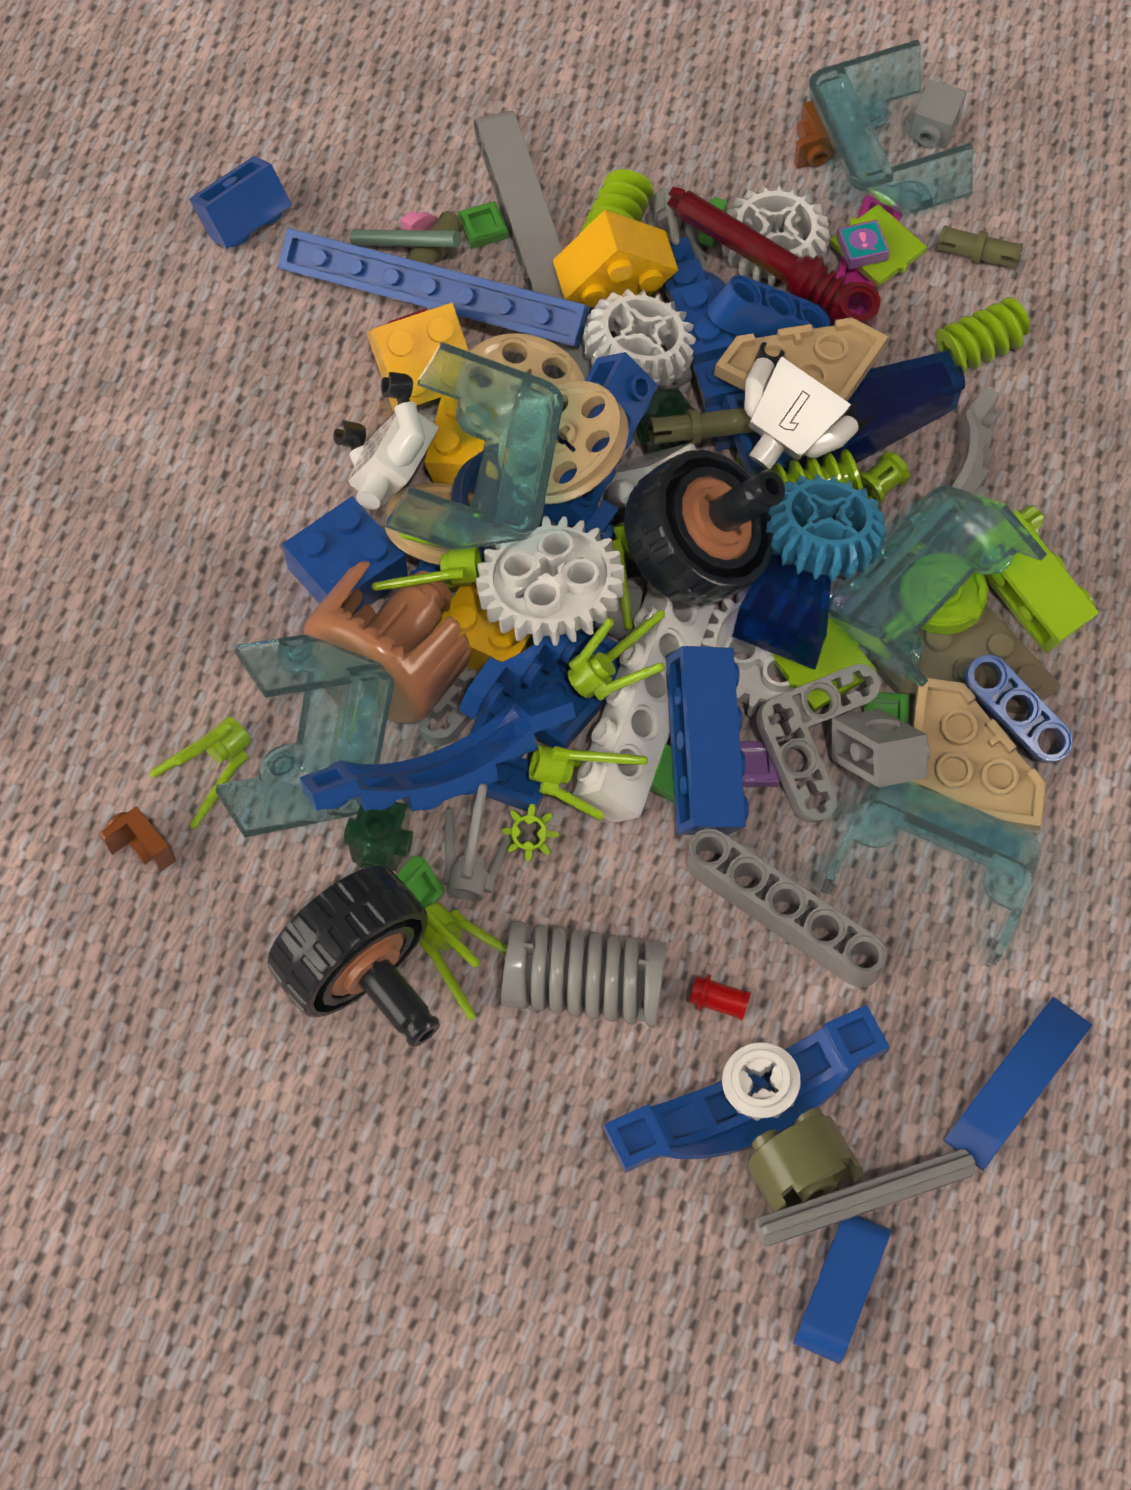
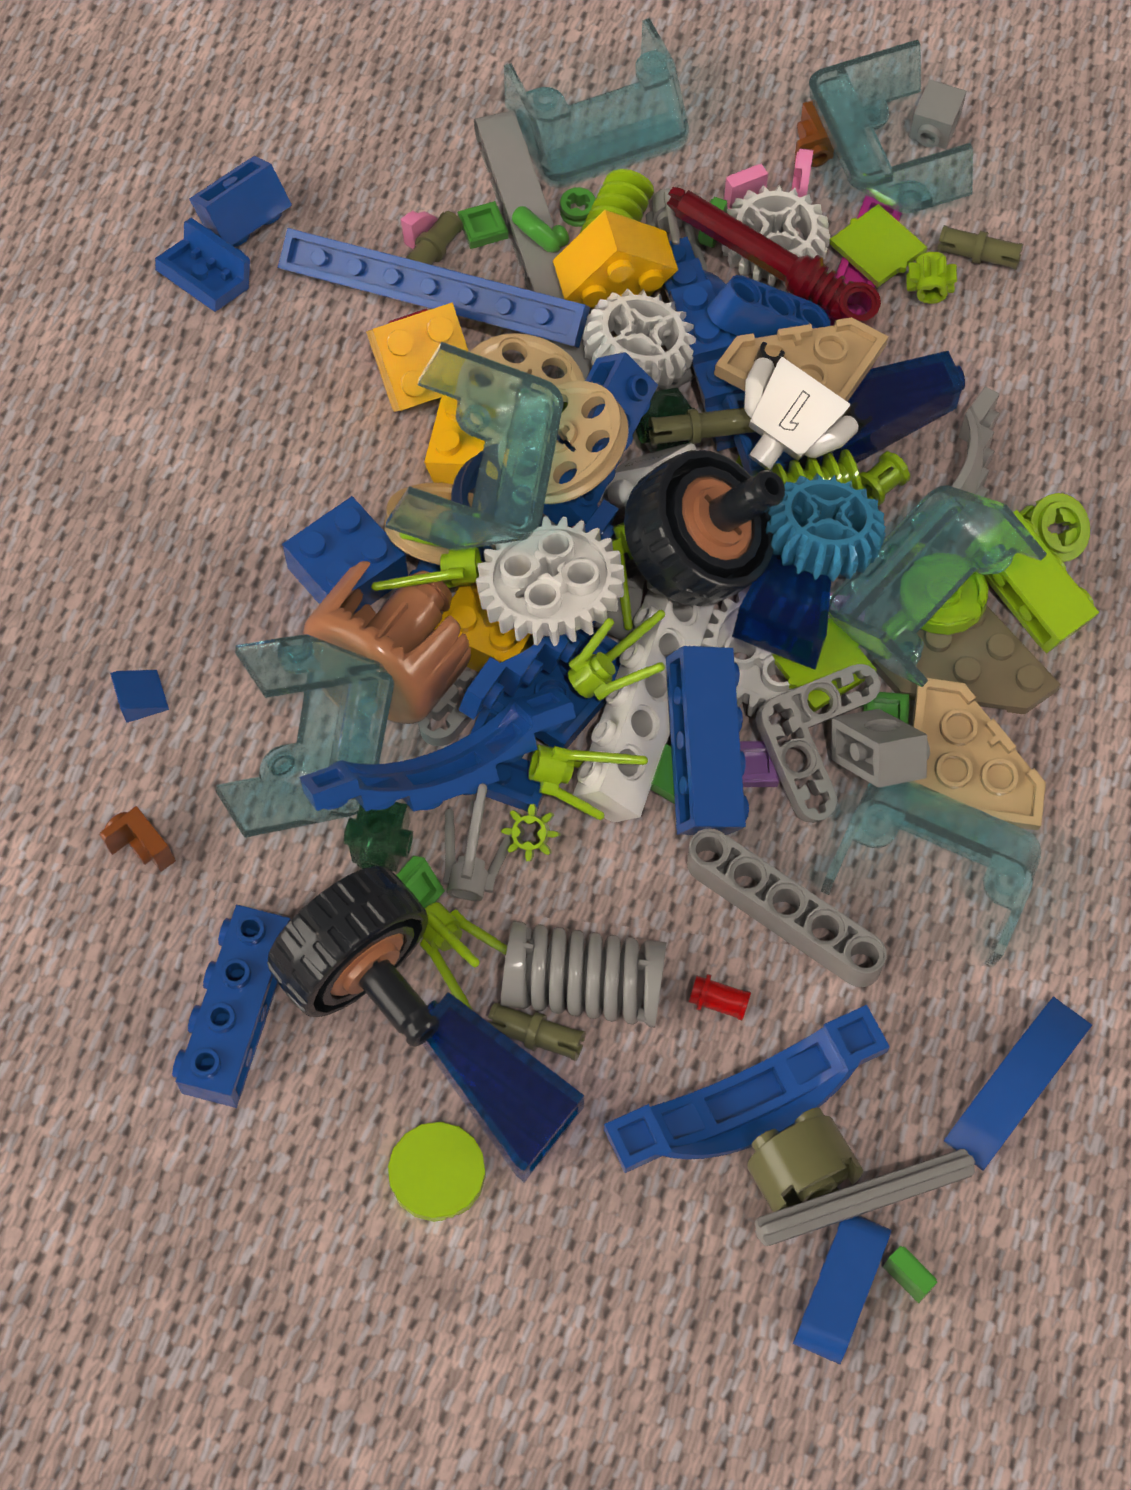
(139, 693): none -> blue slope
(205, 266): none -> blue bracket
(222, 743): lime plant -> none
(232, 1010): none -> blue brick
(392, 450): white torso -> none
(405, 238): sand green bar -> none
(436, 1171): none -> lime tile
(502, 1085): none -> clear blue slope
(537, 1031): none -> olive pin
(548, 238): none -> bright green arm
(580, 197): none -> bright green bush
(605, 130): none -> clear light blue windscreen
(740, 182): none -> bright pink tile
(757, 1060): white gear -> none
(802, 171): none -> bright pink tile
(863, 244): medium lavender tile -> none
(910, 1273): none -> bright green tile
(931, 277): none -> lime gear
(985, 333): lime piece -> none
(1039, 715): beam -> none
(1065, 511): none -> lime gear

